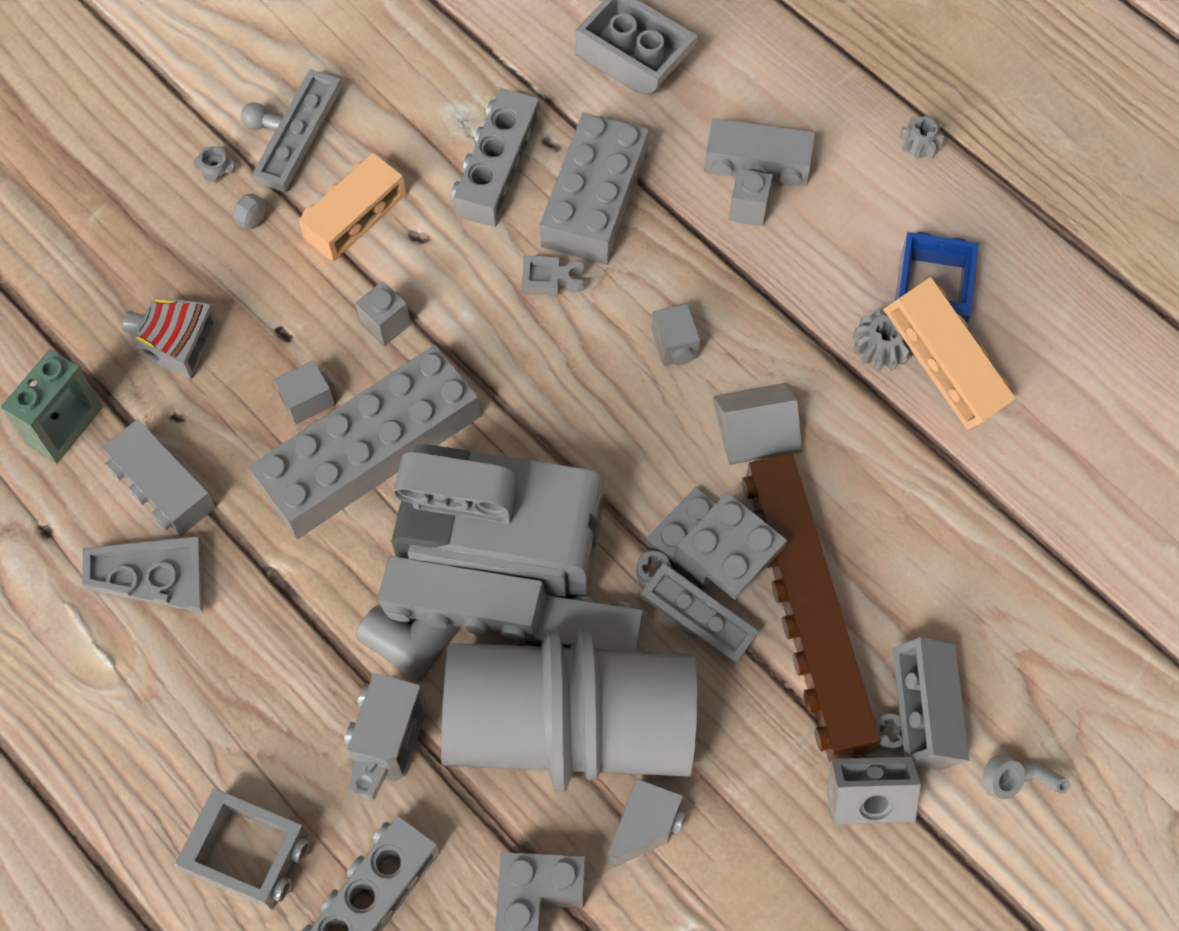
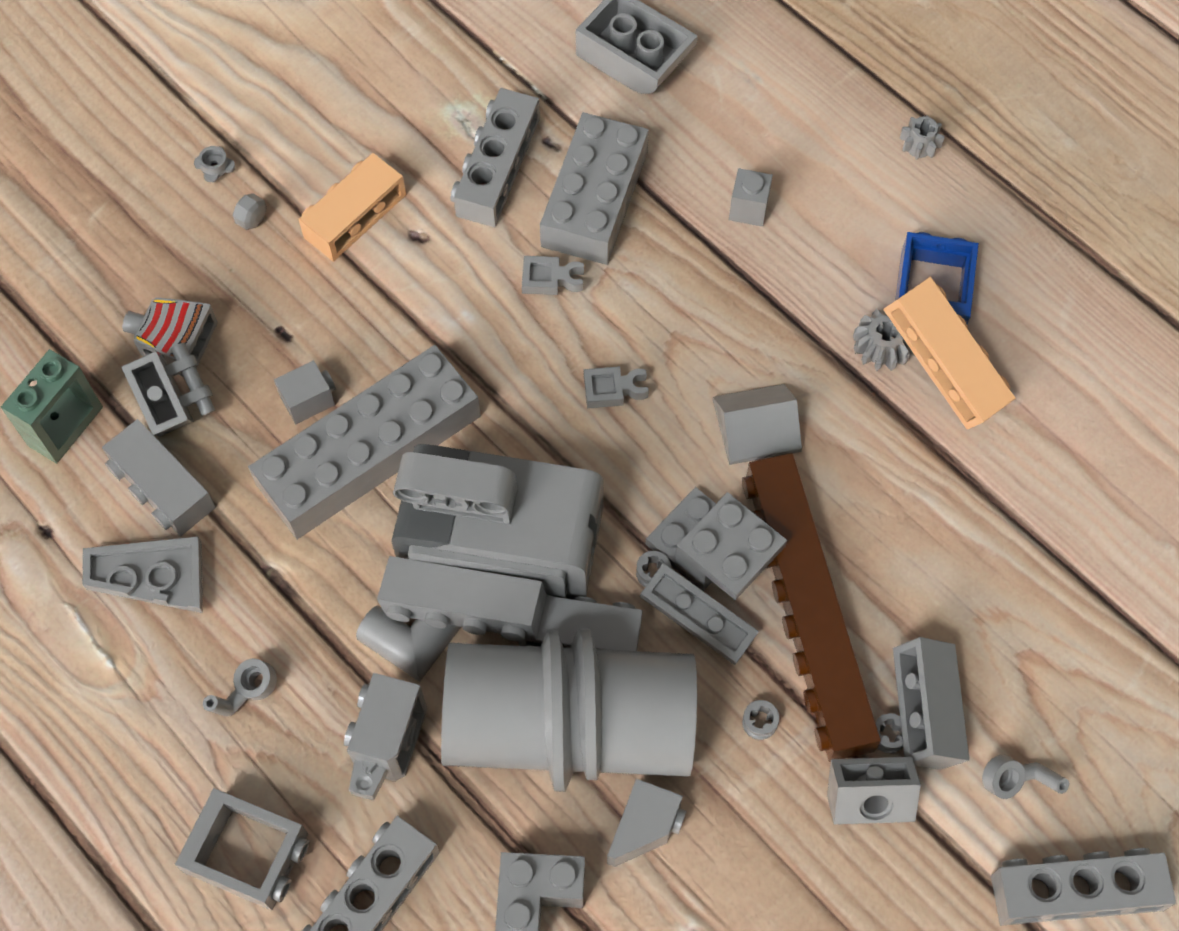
(159, 394): none -> light grey brick
(244, 687): none -> light grey plate
(294, 131): light grey plate -> none
(383, 313): light grey brick -> none
(607, 387): none -> light grey plate
(675, 335): light grey brick -> none
(753, 710): none -> light grey bush
(760, 149): light grey brick -> none
(1147, 873): none -> light grey brick

